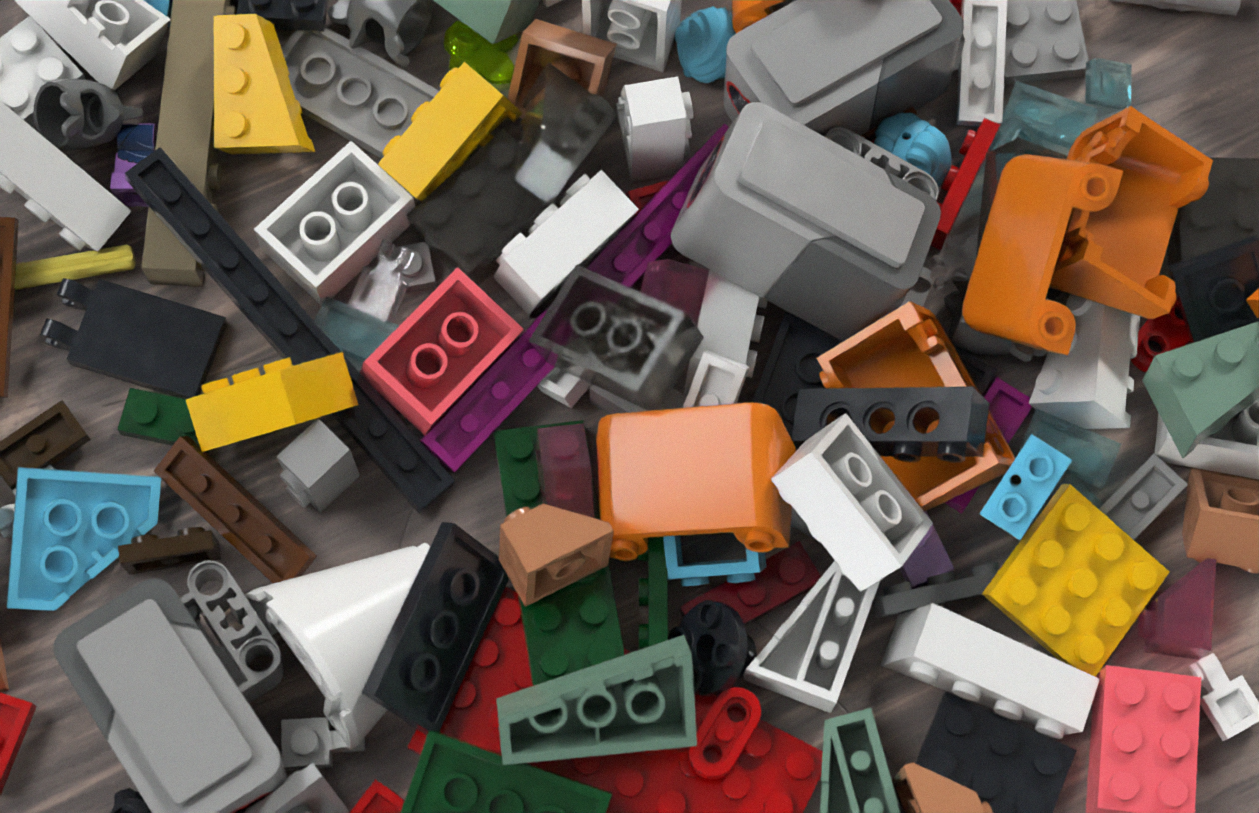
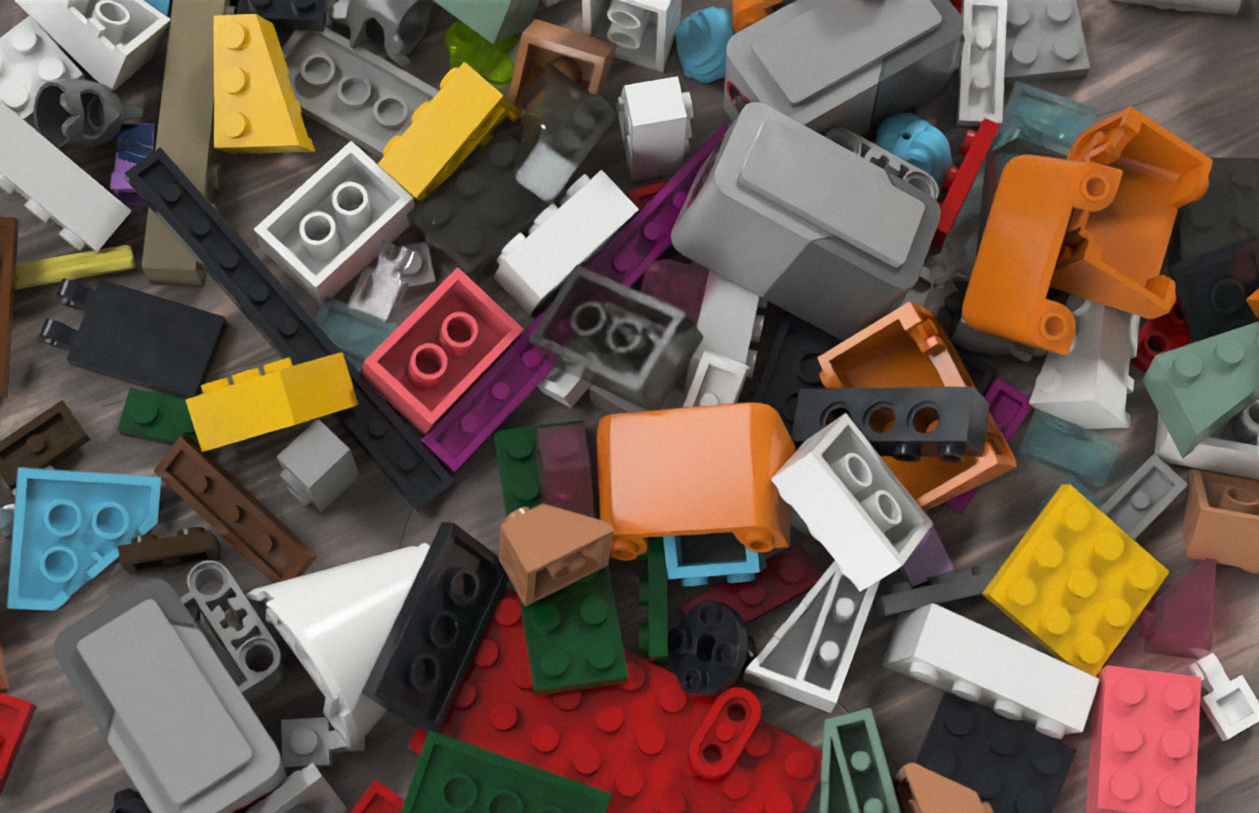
(605, 709): sand green wedge -> none
(1016, 505): medium azure window -> none
(1108, 83): clear light blue plate -> none

